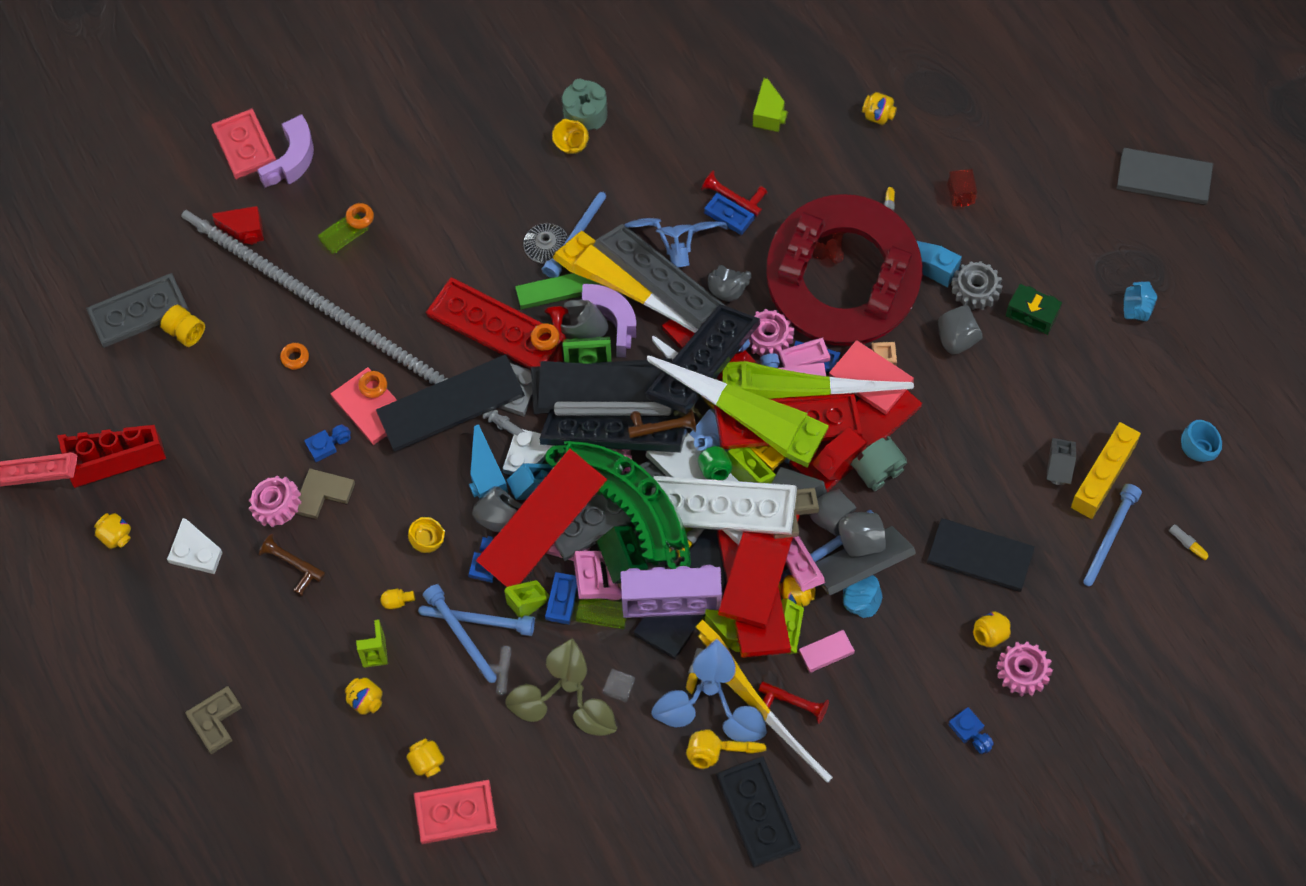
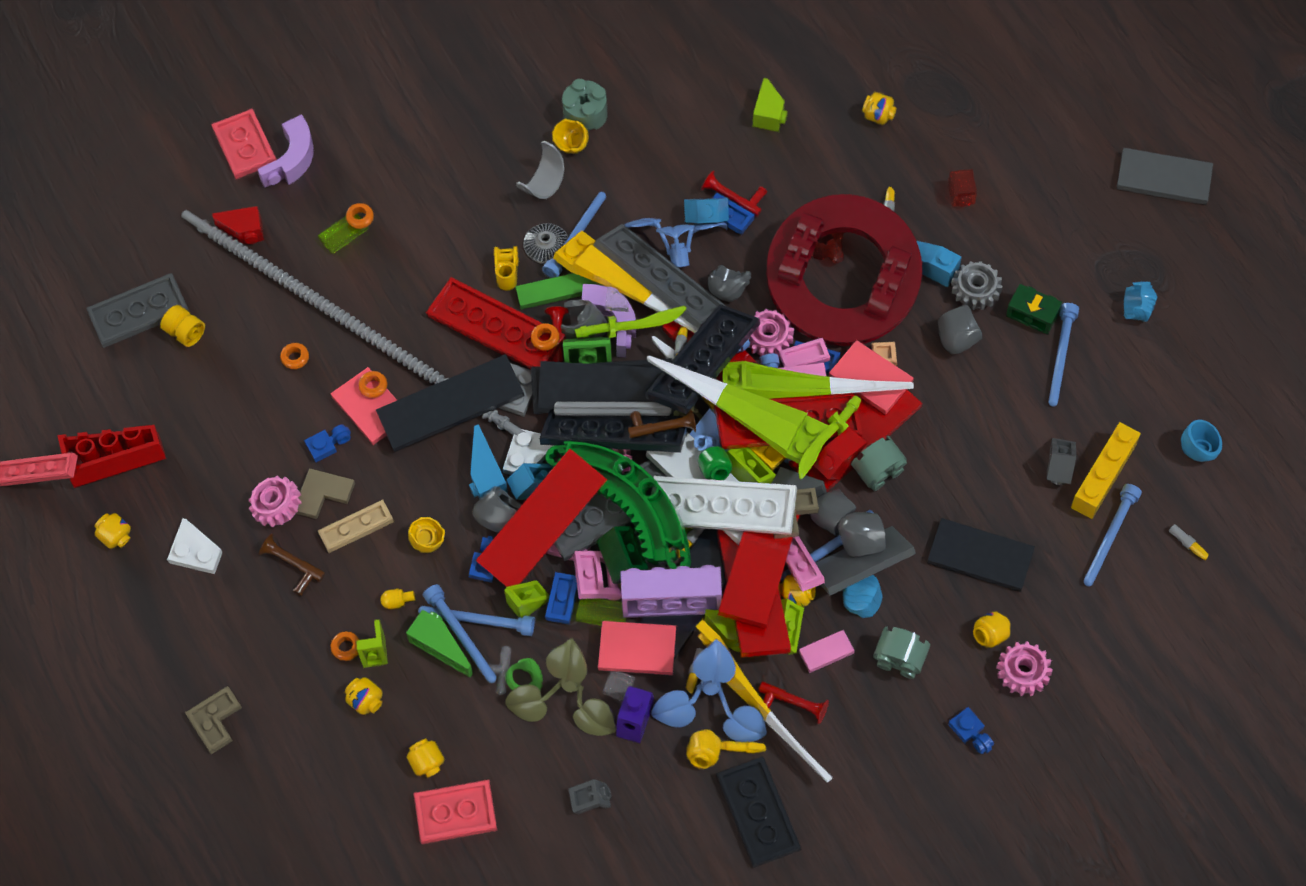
(338, 639): none -> orange piece
(355, 526): none -> tan tile
(433, 637): none -> bright green slope
(506, 264): none -> yellow piece
(527, 665): none -> bright green piece
(548, 175): none -> light grey piece
(589, 796): none -> dark grey bracket
(611, 327): none -> lime sword
(616, 301): none -> clear tile
(635, 711): none -> dark purple torso
(637, 648): none -> coral tile
(681, 340): none -> light grey piece
(706, 210): none -> dark azure slope
(838, 424): none -> lime sword
(901, 651): none -> sand green brick
(1068, 314): none -> medium blue piece

